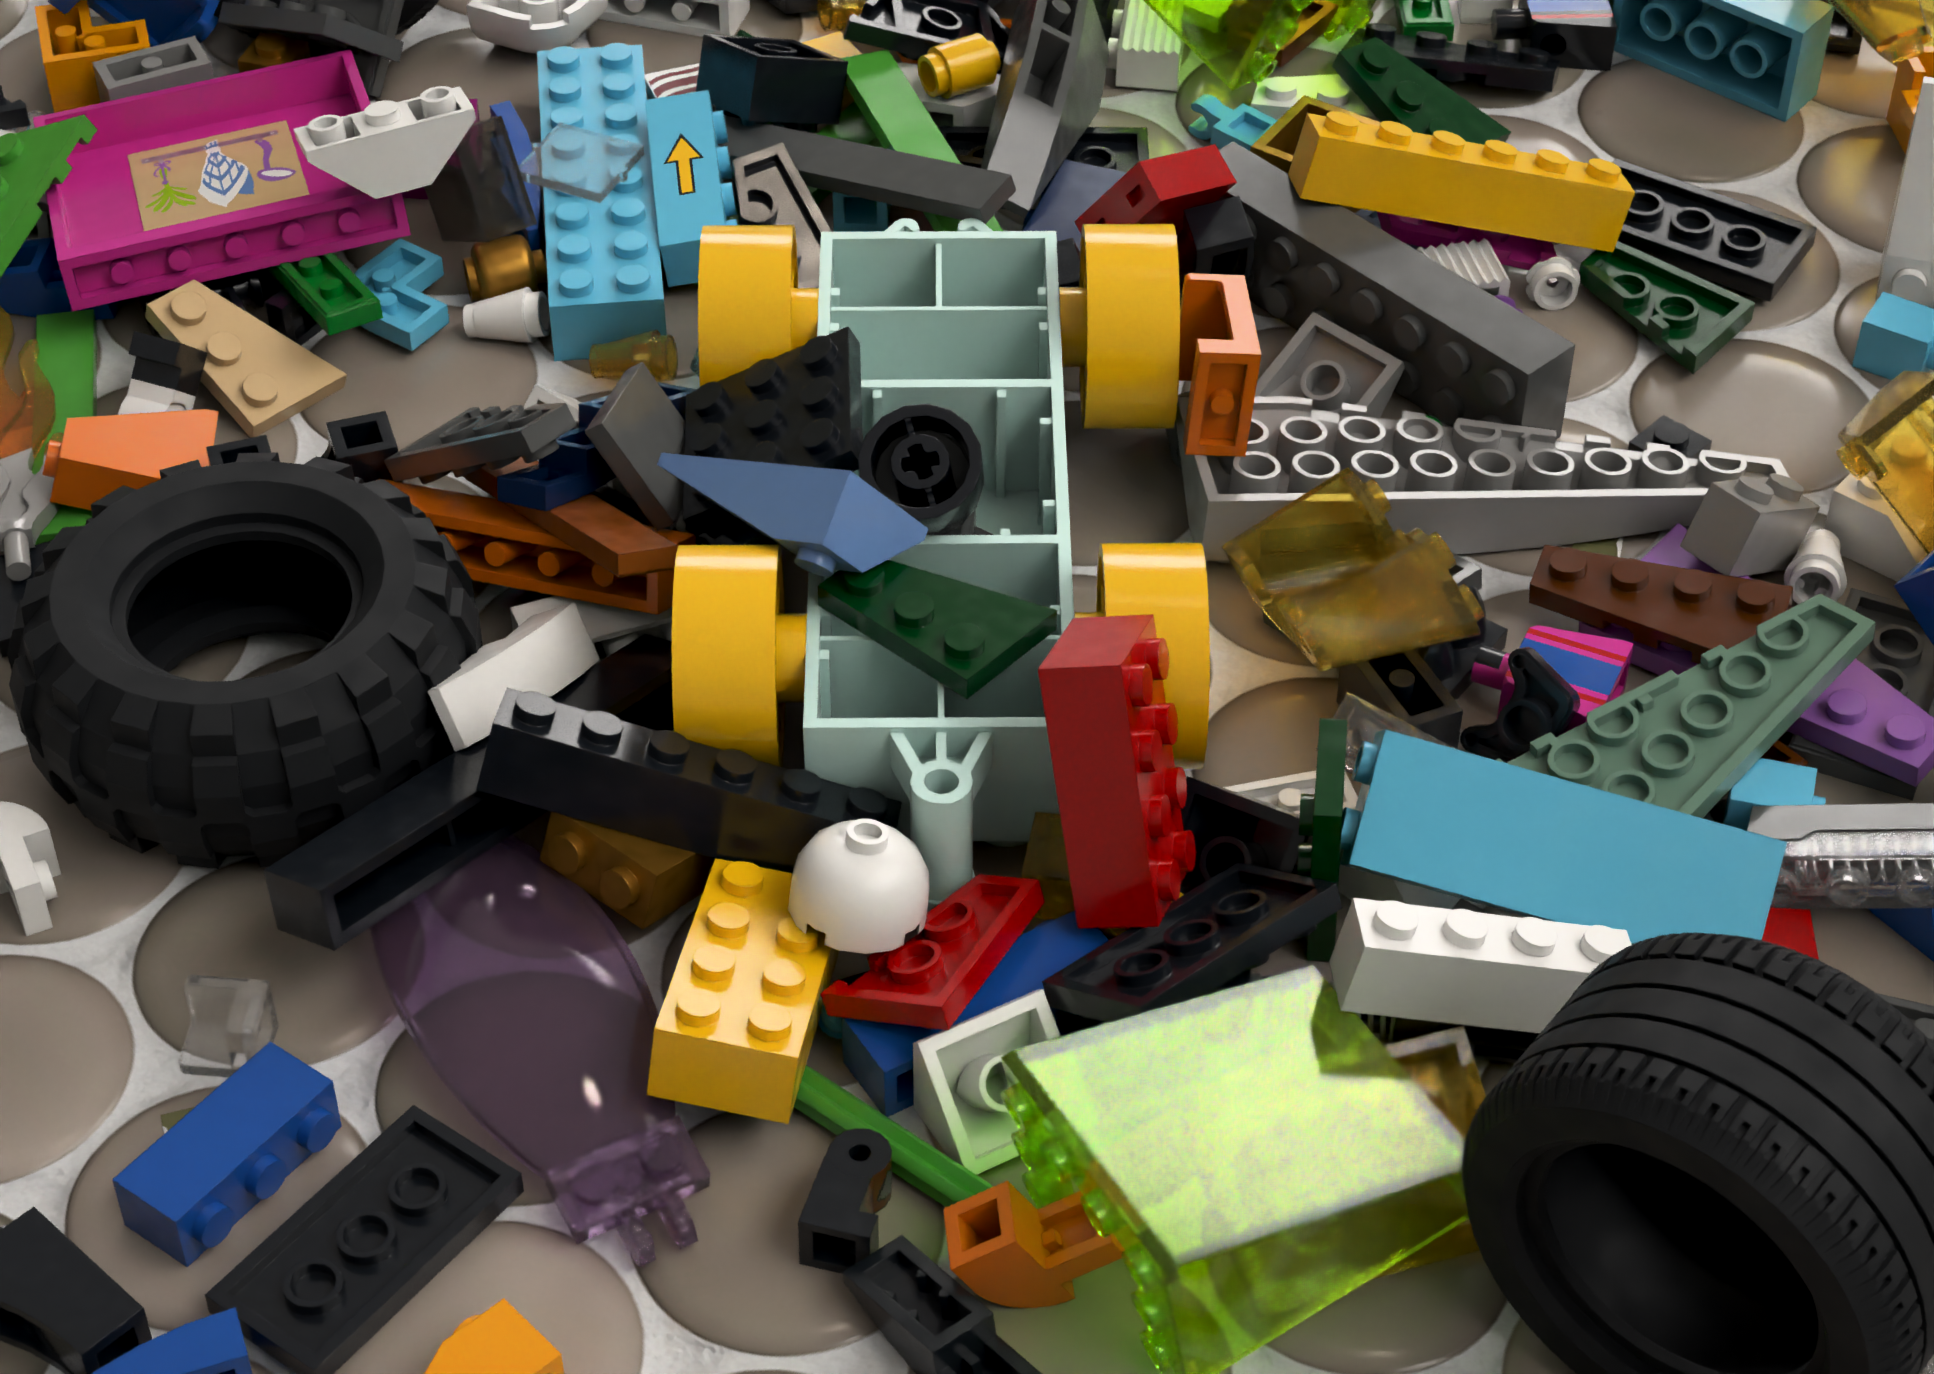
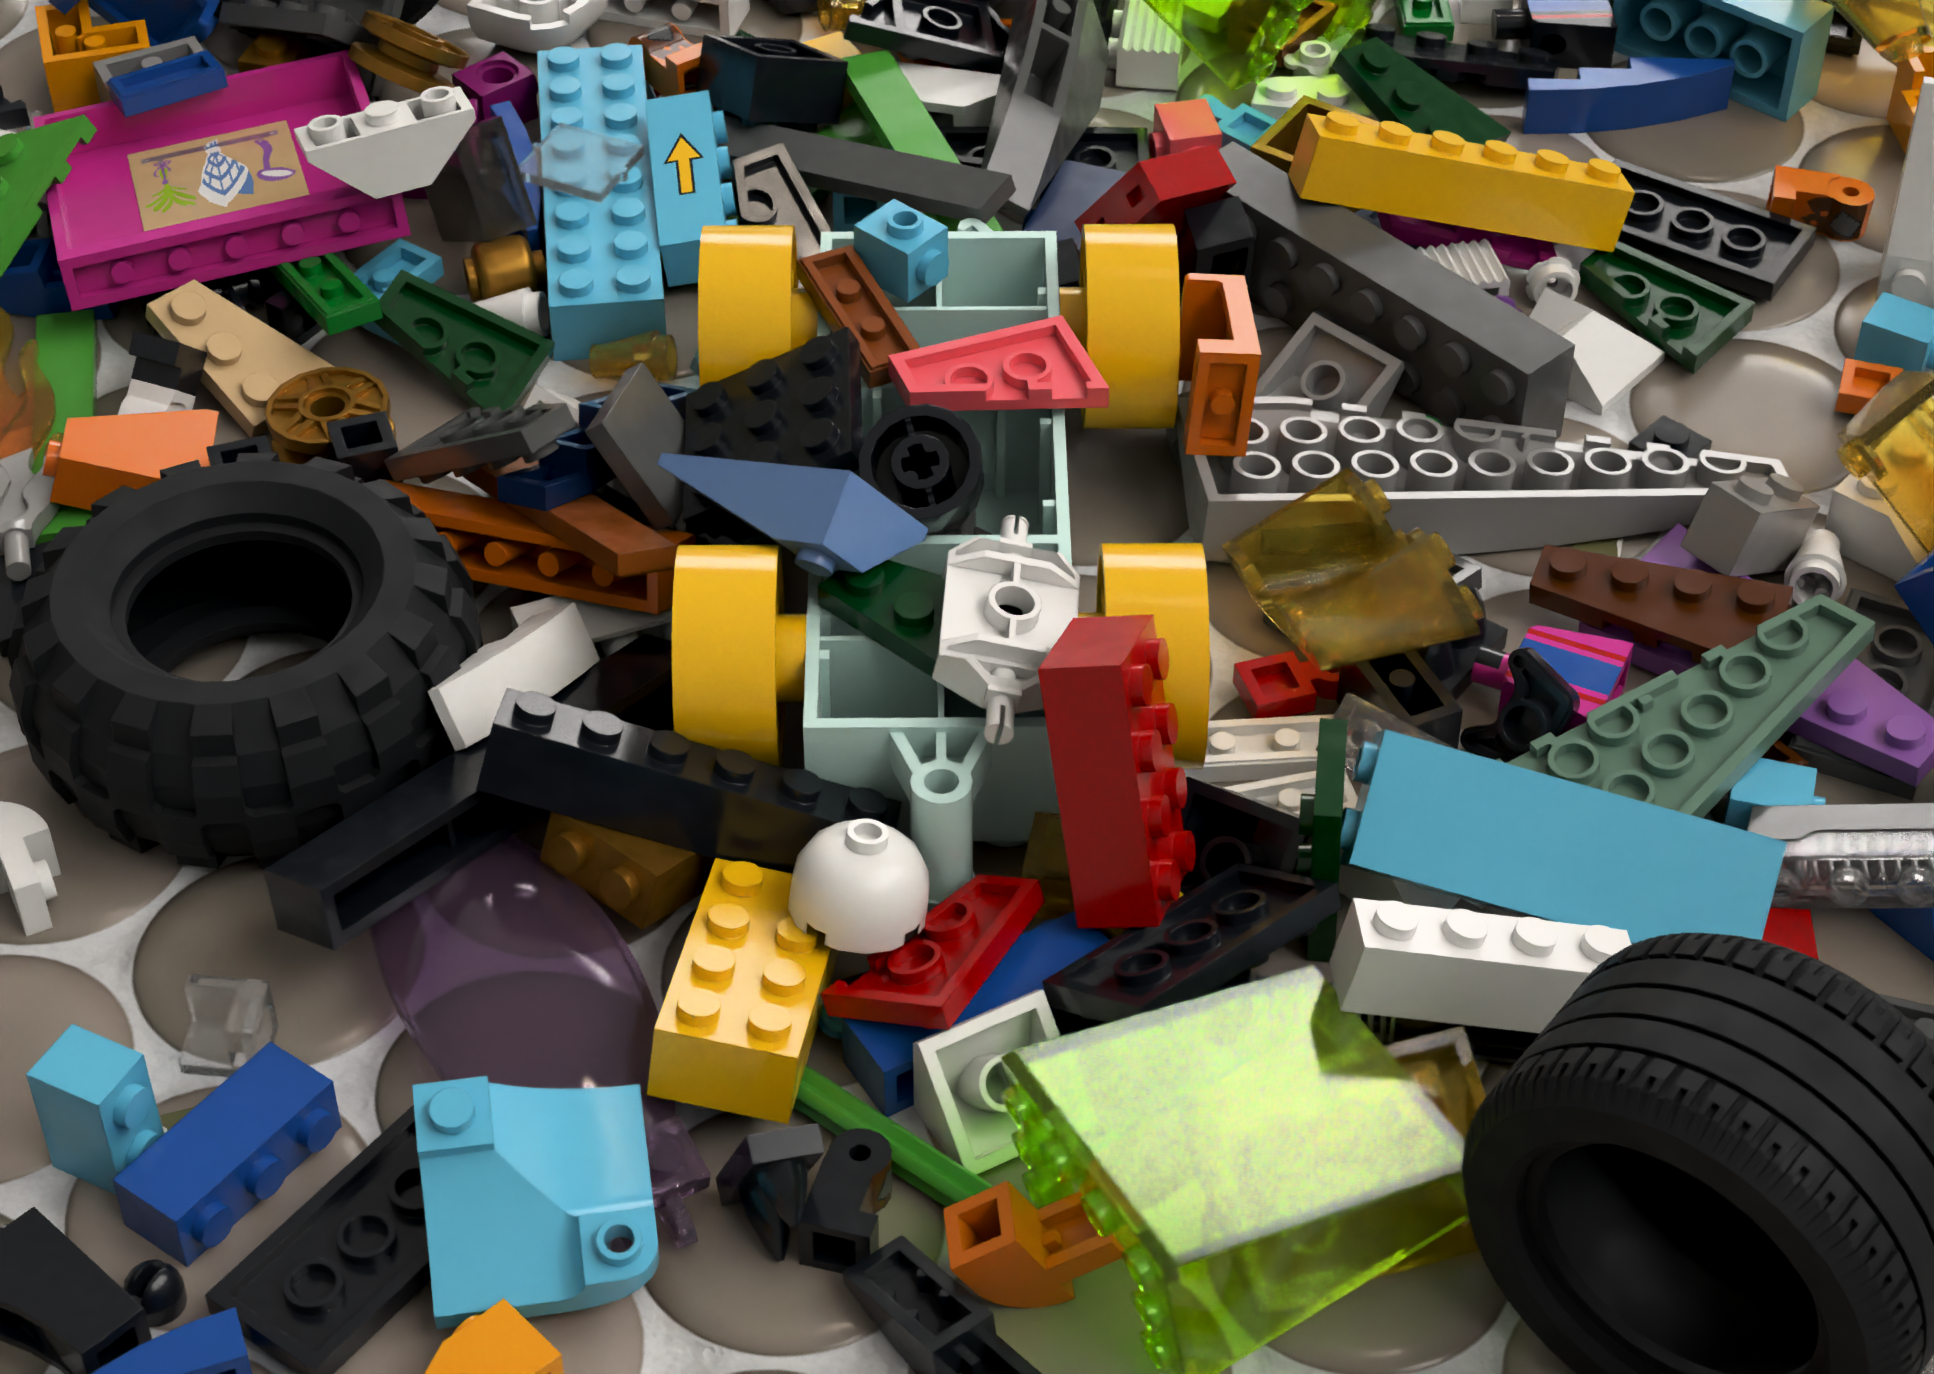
(94, 1105): none -> medium azure brick
(164, 1292): none -> black hinge
(166, 83): none -> blue tile
(309, 400): none -> pearl gold wheel
(406, 53): none -> pearl gold wheel
(464, 344): none -> dark green wing
(497, 81): none -> magenta brick
(531, 1195): none -> medium azure slope
(668, 59): none -> orange leg
(772, 1181): none -> black tile
(853, 299): none -> dark orange tile
(903, 249): none -> medium azure brick
(959, 66): yellow brick -> none
(996, 654): none -> white plate
(1002, 370): none -> coral wing
(1183, 127): none -> coral brick
(1259, 748): none -> white tile
(1282, 685): none -> red plate
(1311, 59): none -> white plate
(1606, 355): none -> white slope
(1627, 98): none -> blue slope
(1823, 200): none -> orange leg
(1861, 382): none -> orange plate

